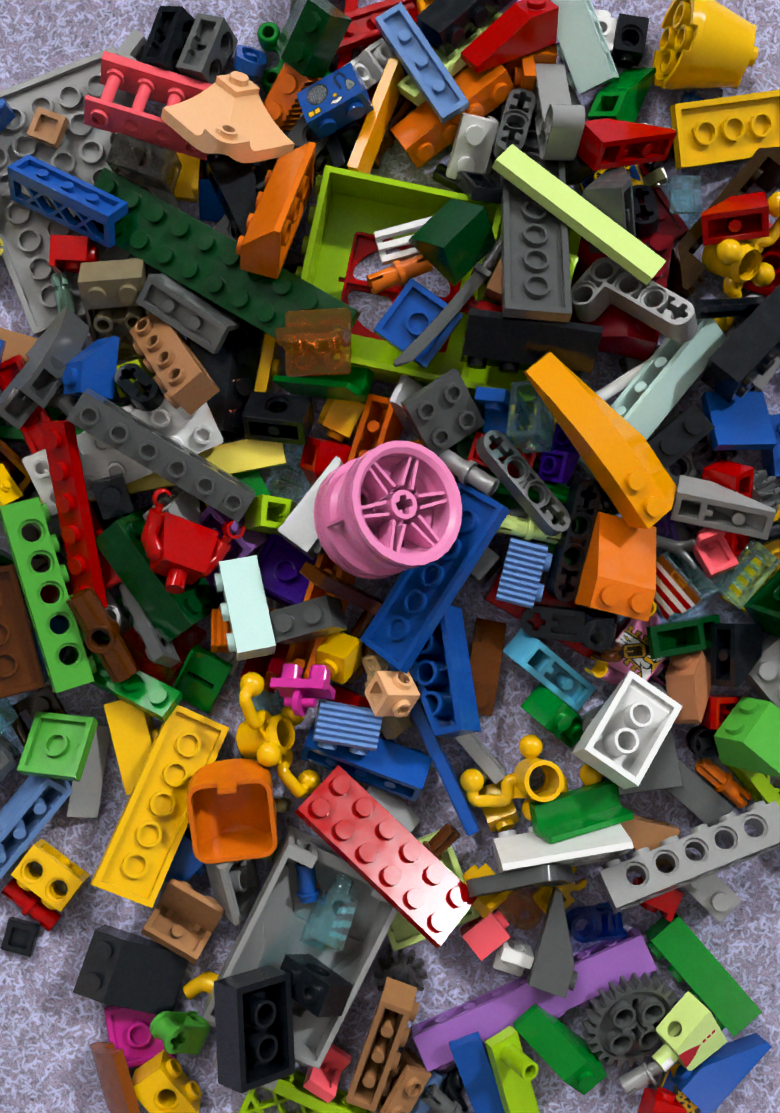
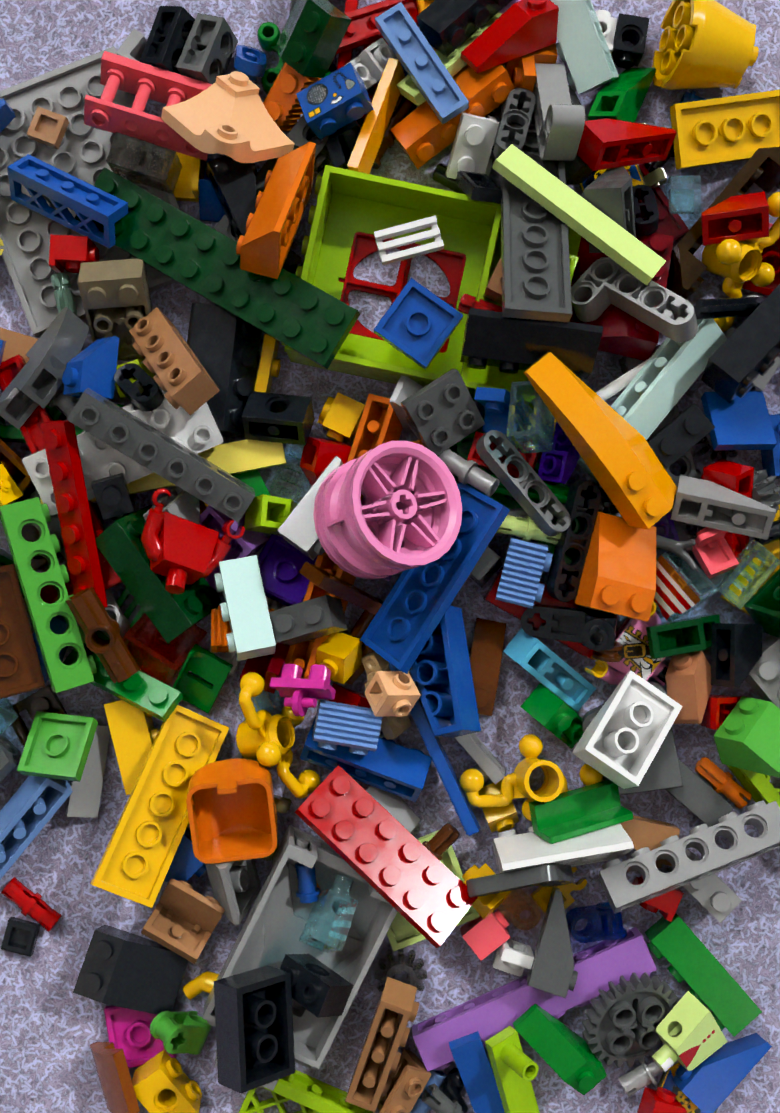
(55, 867): yellow brick -> none
(156, 647): dark grey plate -> none
(186, 311): dark grey panel -> none
(316, 342): clear orange bracket -> none
(325, 1080): coral bracket -> none
(348, 387): green panel -> none
(398, 273): orange pin -> none
(455, 239): dark green slope -> none
(479, 275): dark grey sword -> none
(707, 743): black wheel -> none

